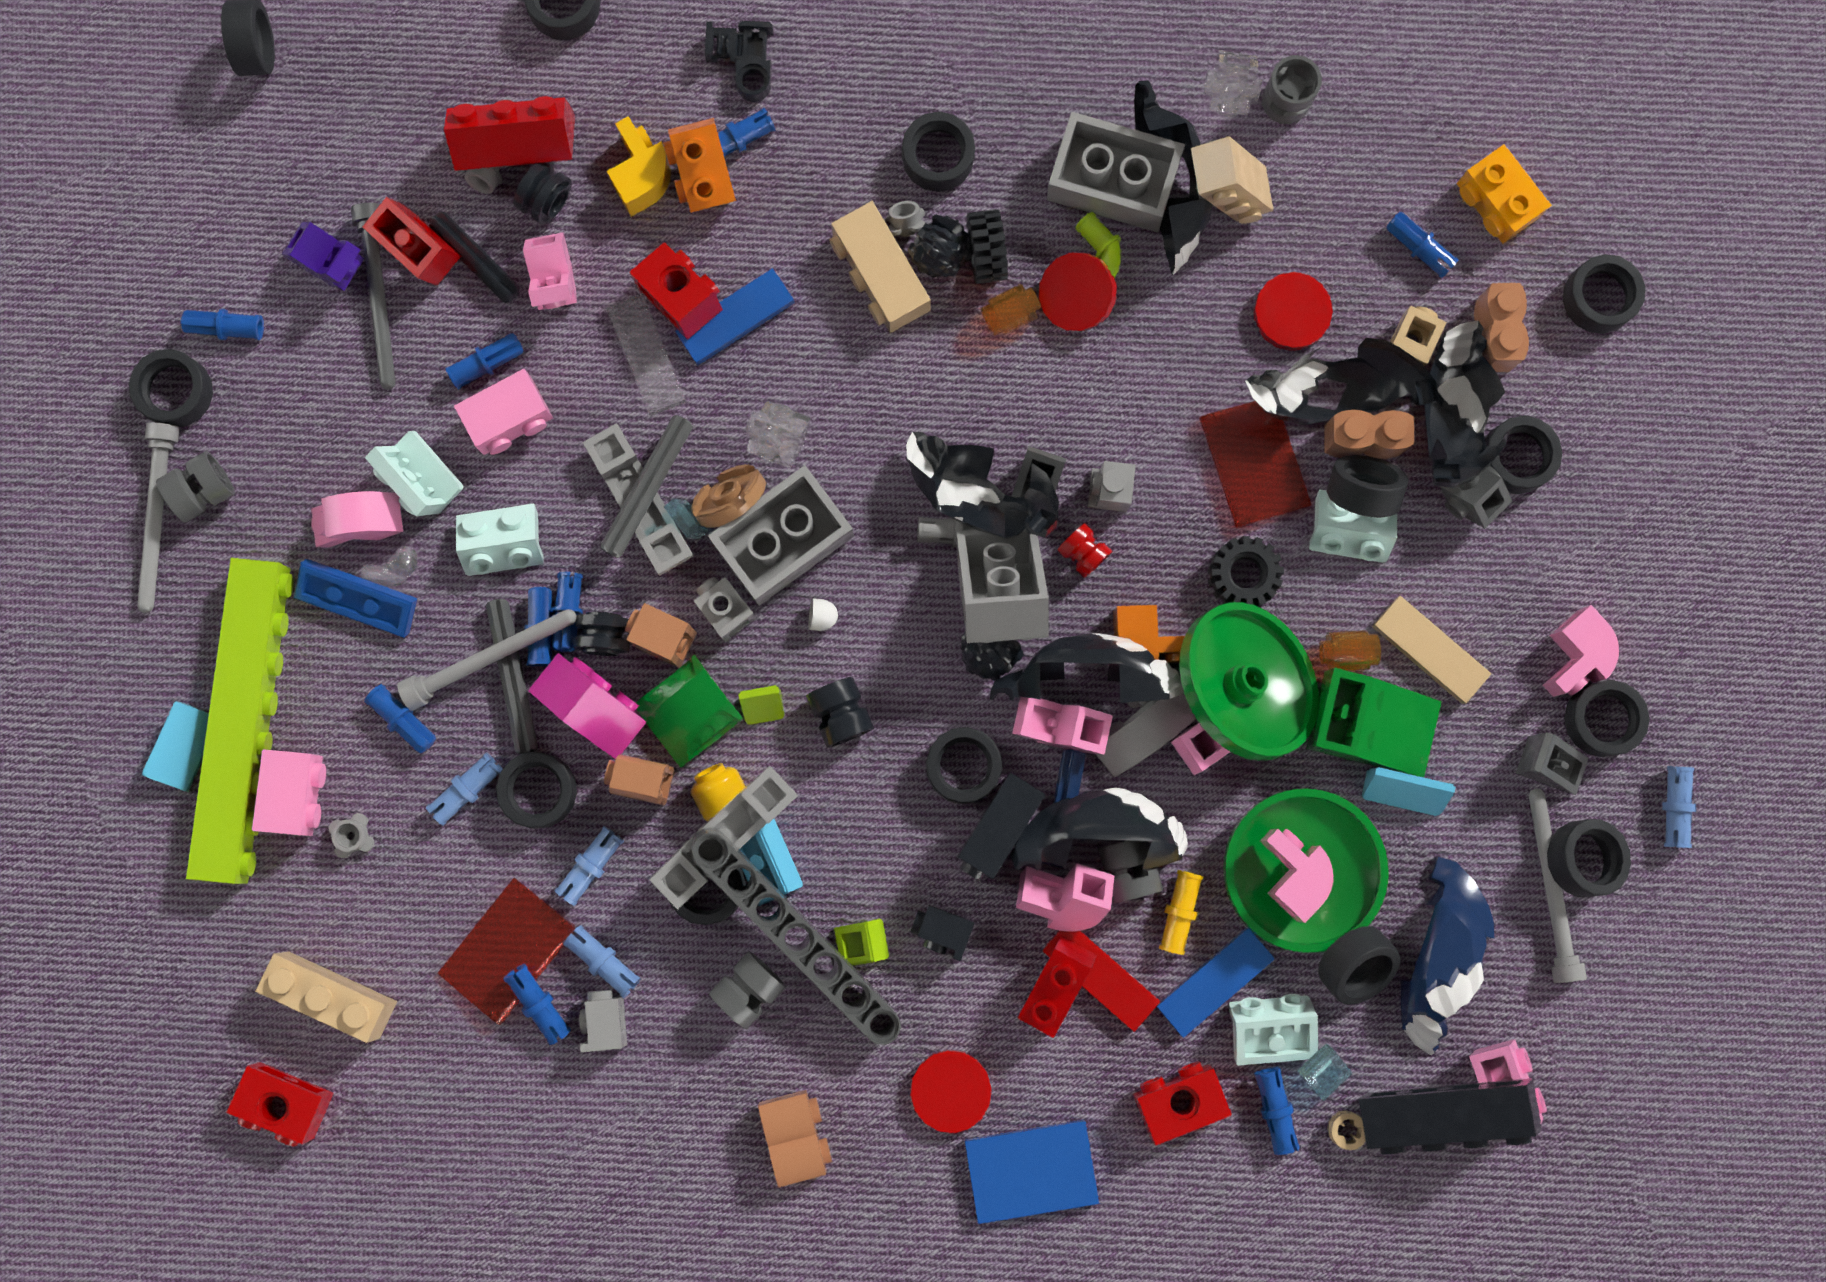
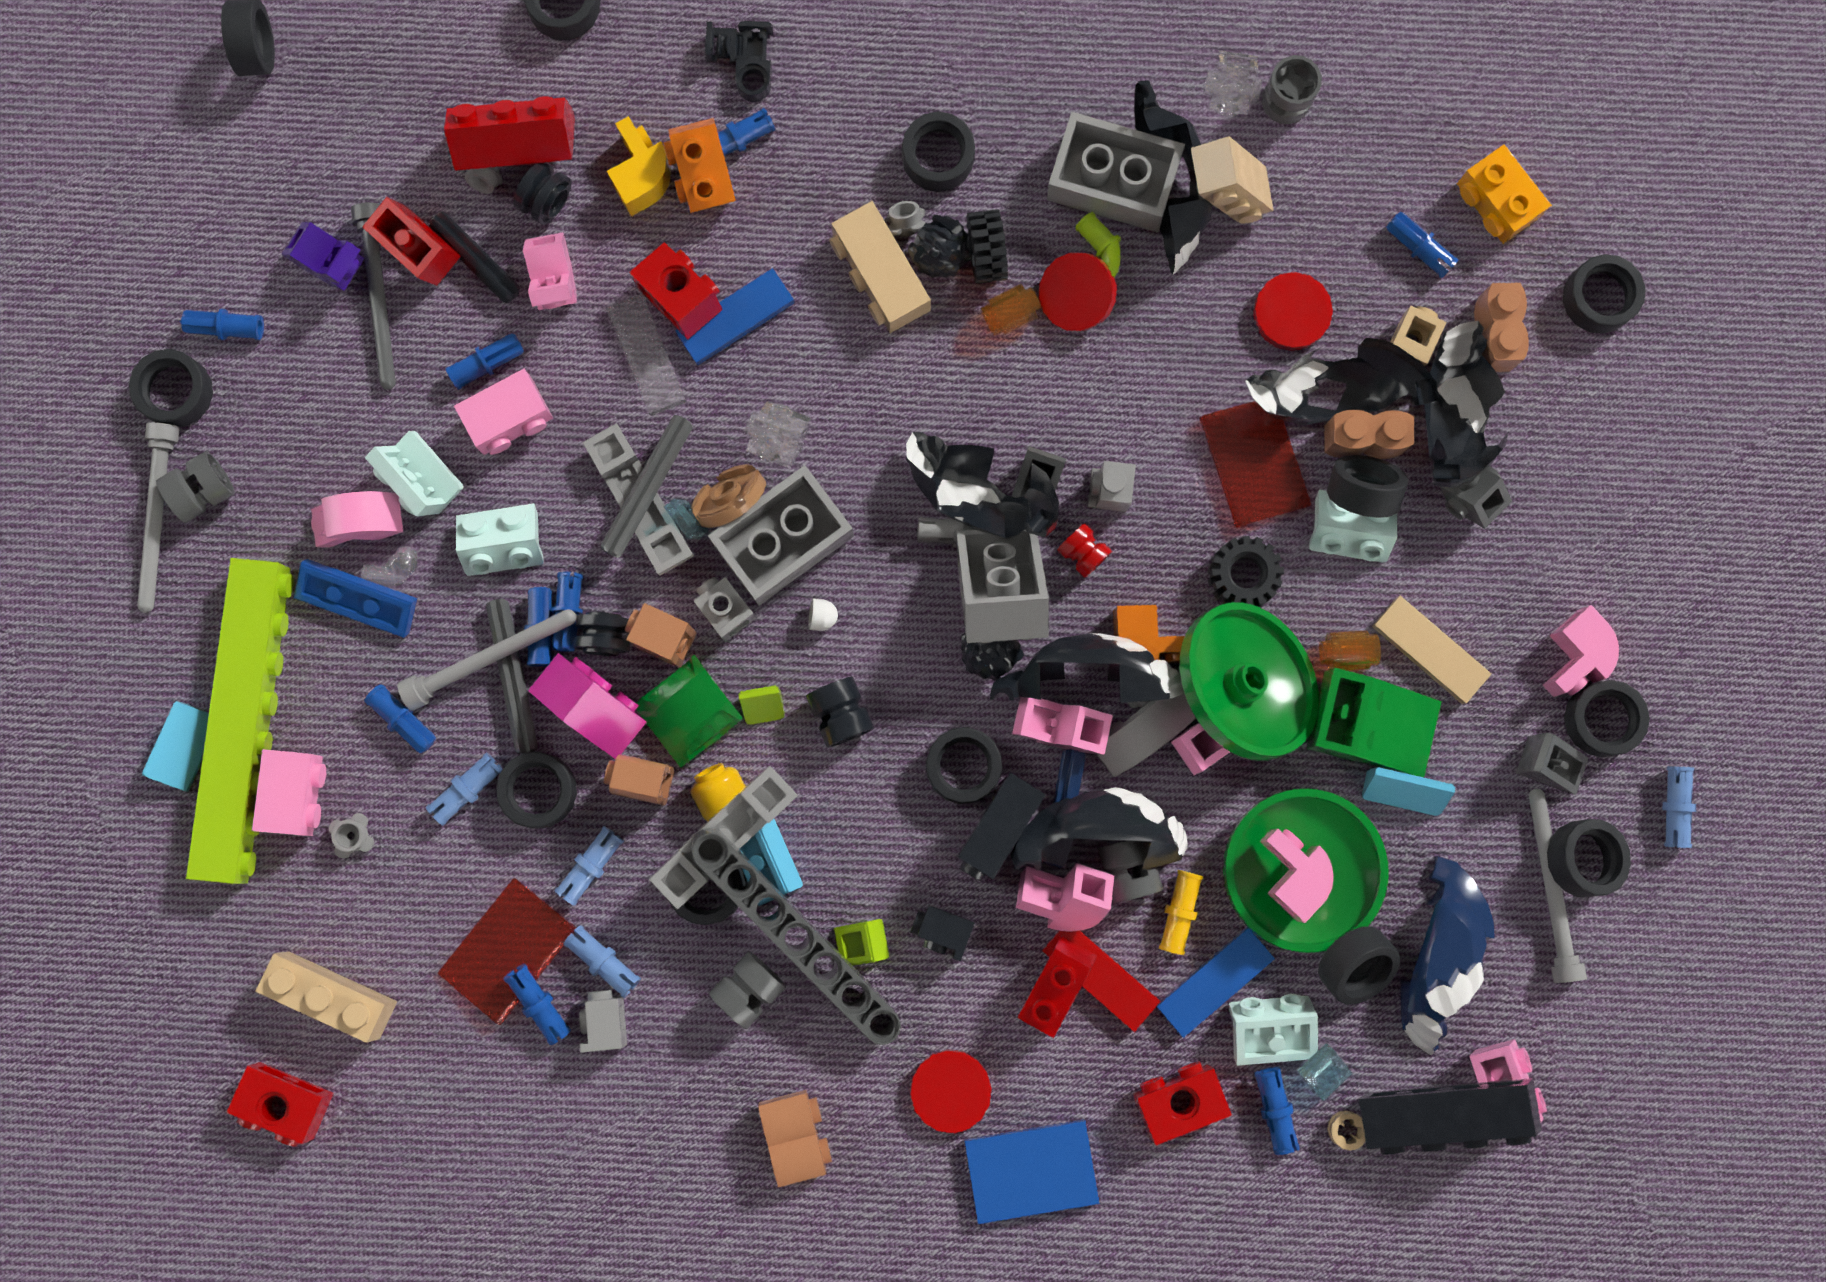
(1545, 438): black tyre -> none

